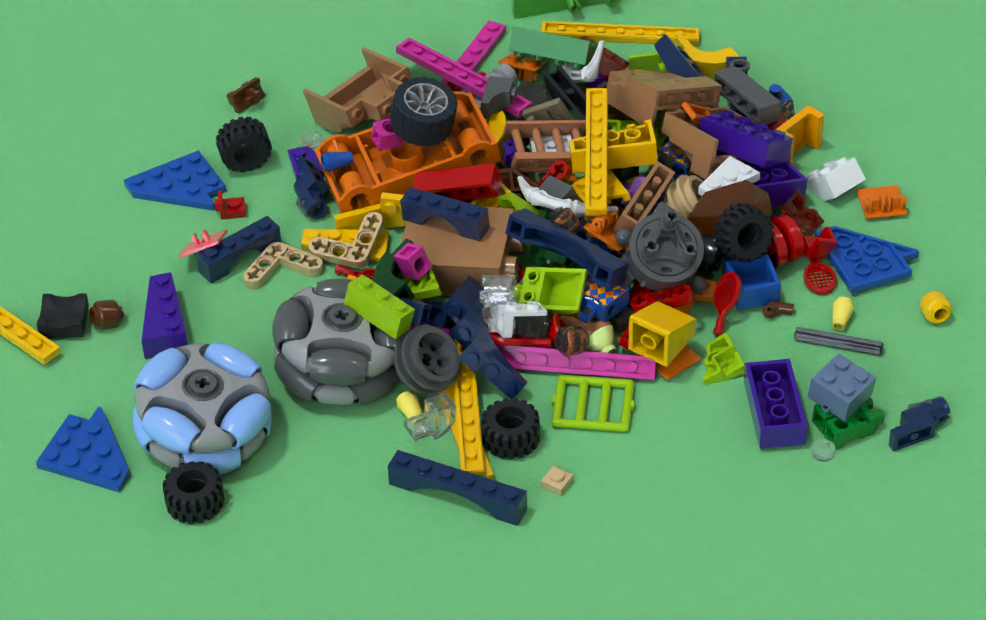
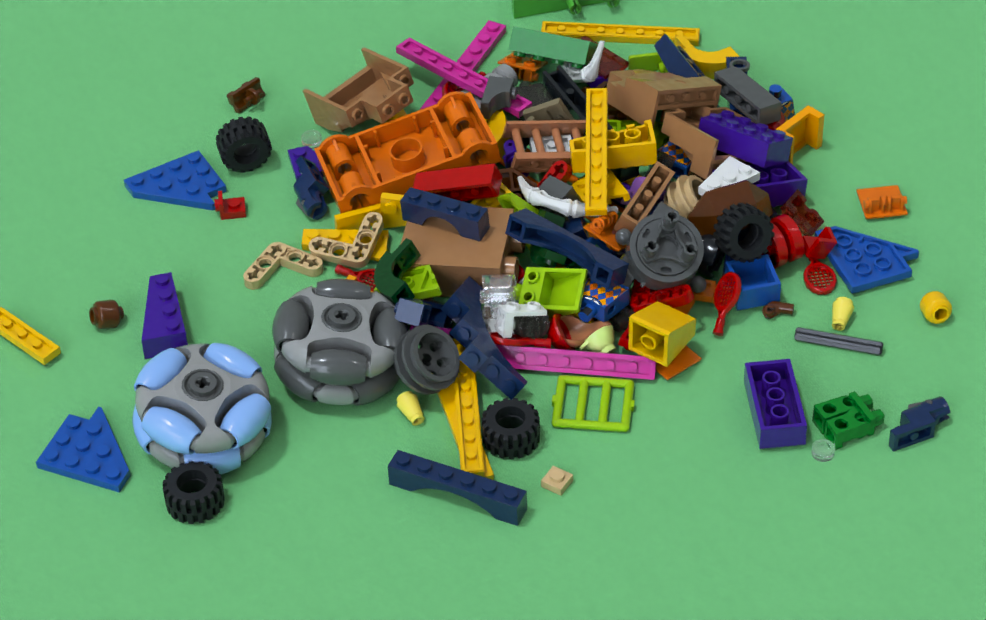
(63, 315): black brick -> none
(200, 244): coral piece -> none
(217, 260): dark blue arch -> none
(334, 160): blue cone -> none
(379, 306): lime brick -> none
(384, 136): dark pink brick -> none
(412, 261): dark pink brick -> none
(423, 111): black wheel -> none
(435, 421): clear brick -> none
(565, 218): clear smoke head -> none
(571, 340): clear smoke head -> none
(695, 112): orange slope -> none
(722, 360): lime slope -> none
(835, 178): white slope -> none
(841, 387): sand blue brick -> none

